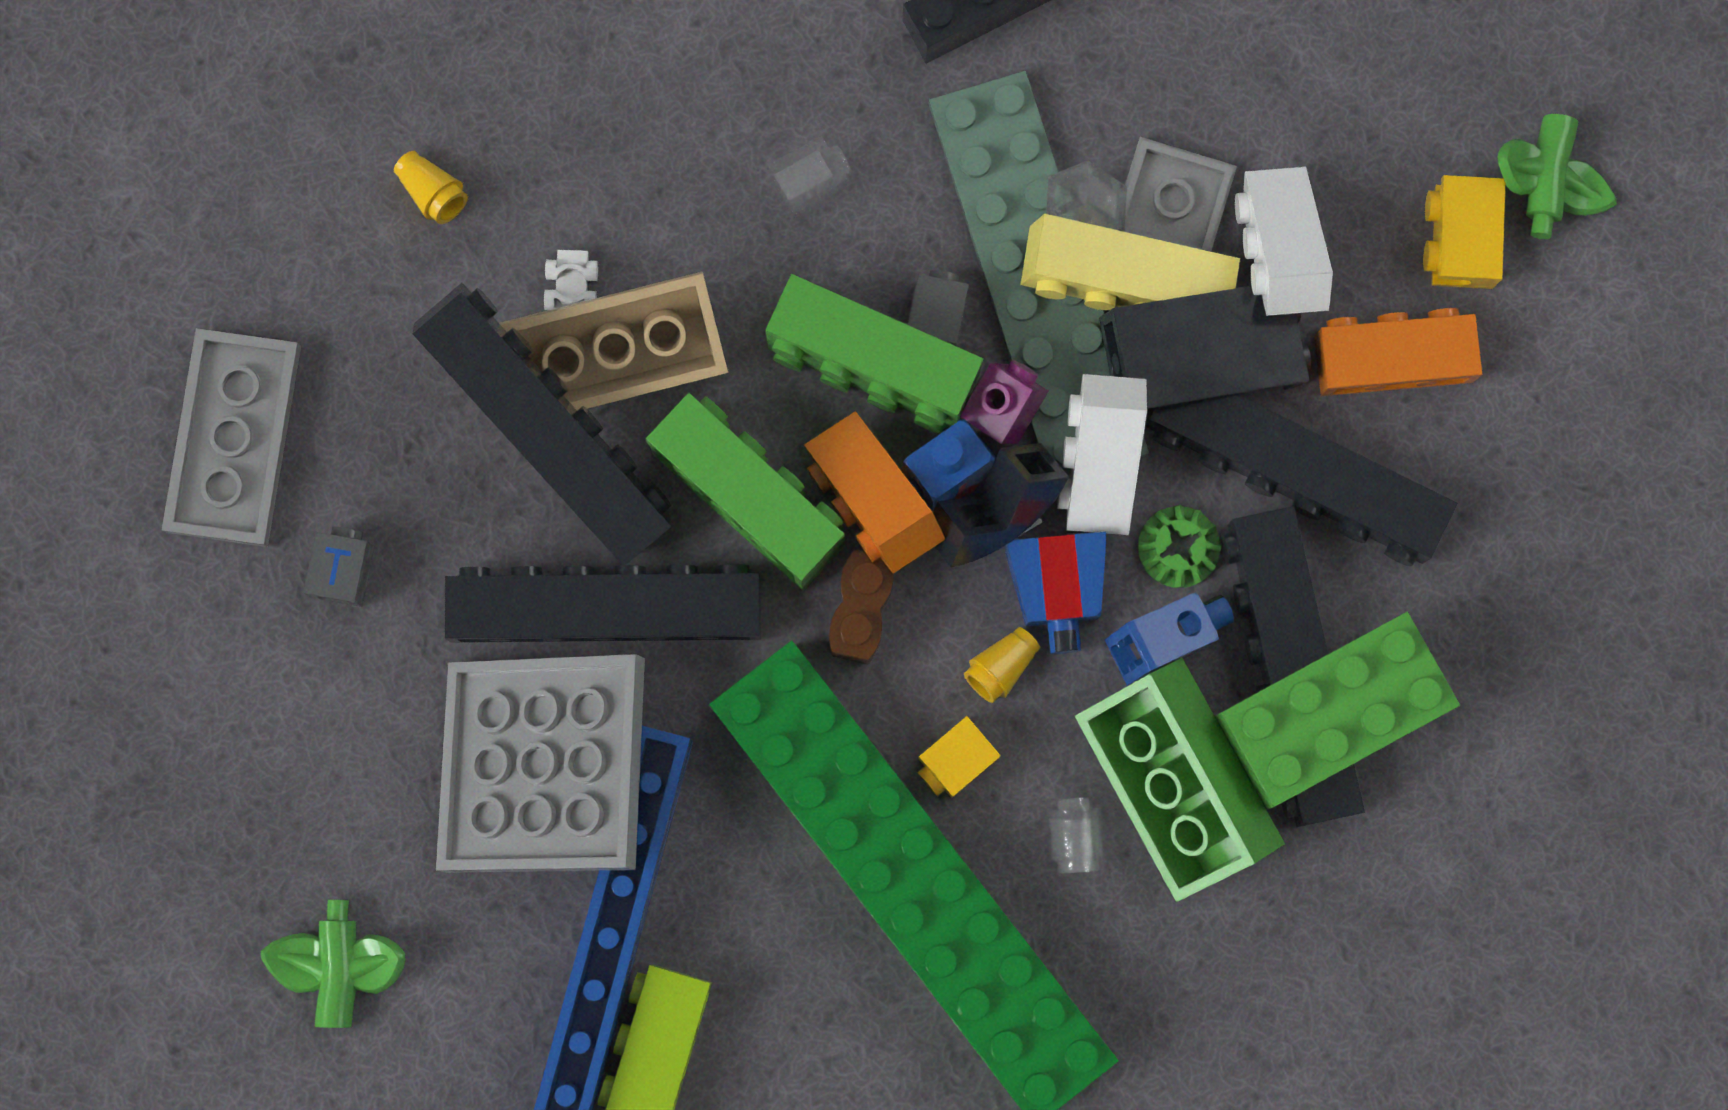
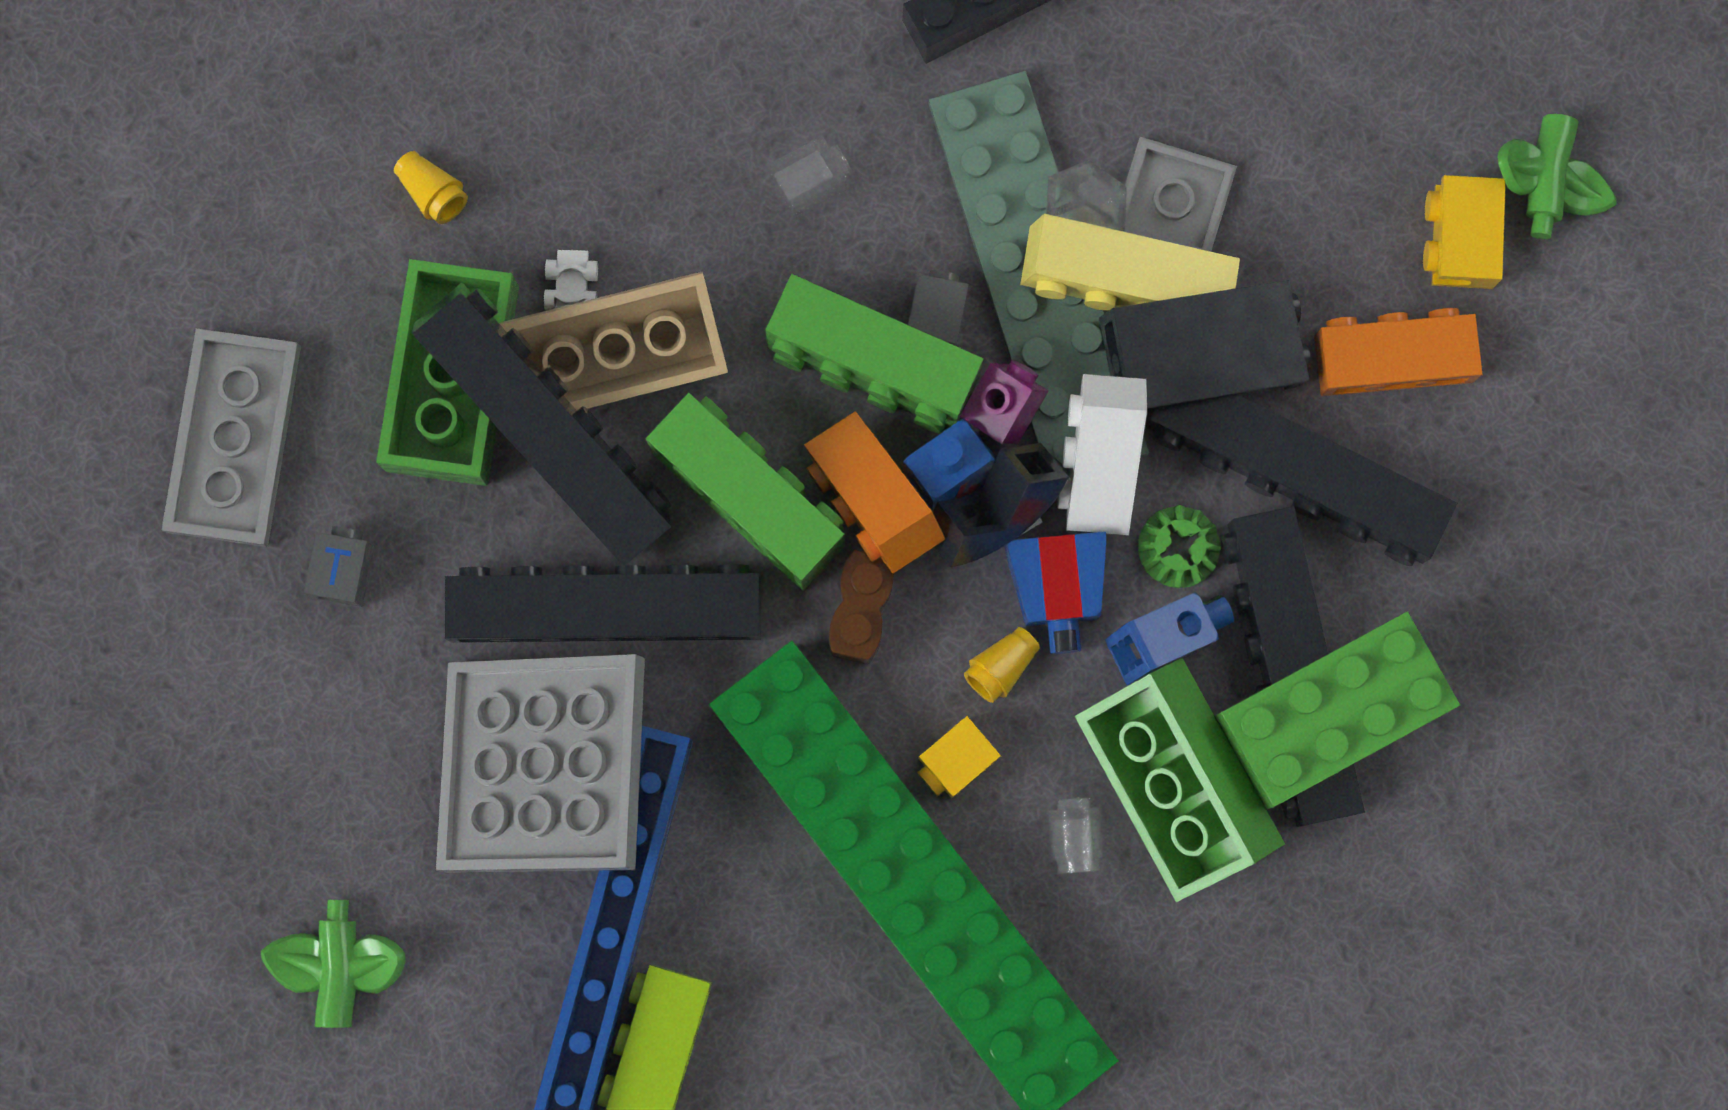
(428, 417): none -> bright green brick
(1284, 241): white brick -> none

